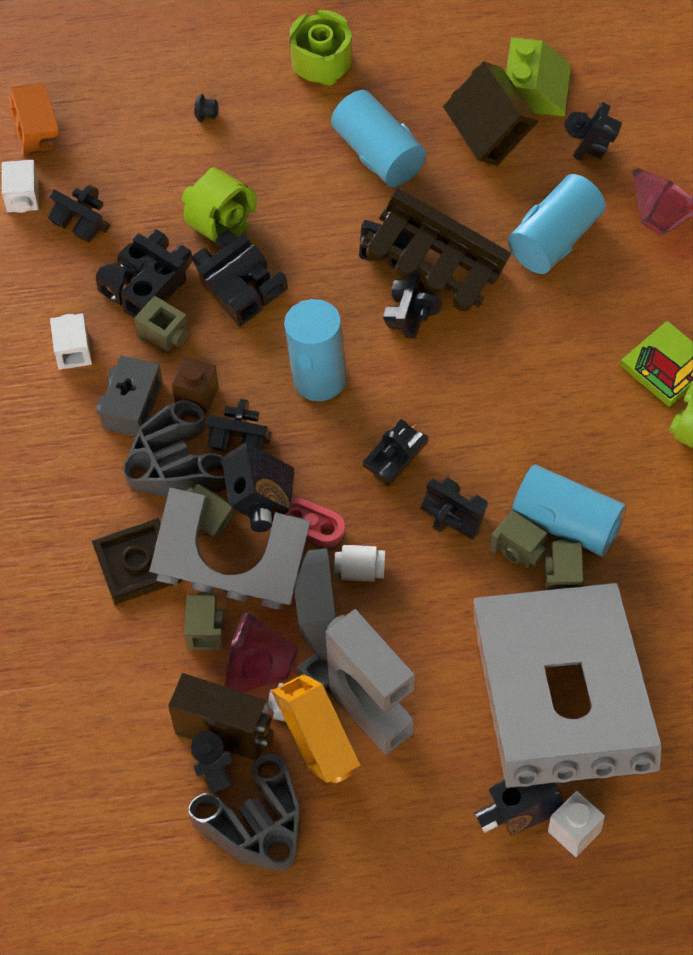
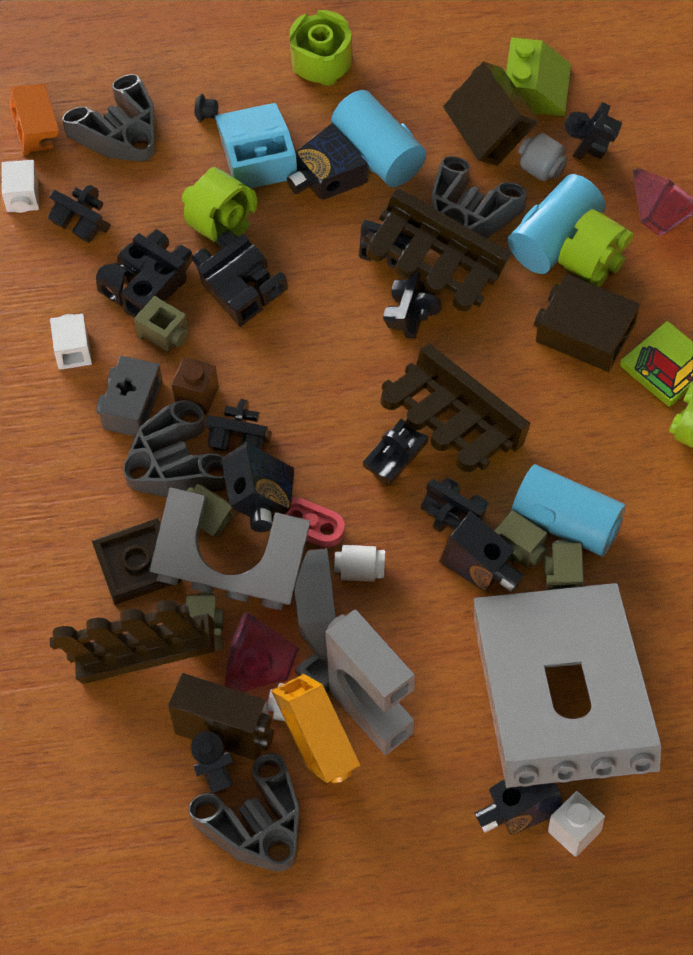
(117, 130): none -> dark grey connector
(142, 648): none -> dark brown fence
(257, 145): none -> medium azure slope
(316, 349): medium azure piece -> none
(328, 165): none -> black torso
(468, 398): none -> dark brown fence
(480, 555): none -> black torso
(493, 212): none -> dark grey connector
(542, 157): none -> light grey head
(586, 322): none -> dark brown brick
(595, 248): none -> lime brick

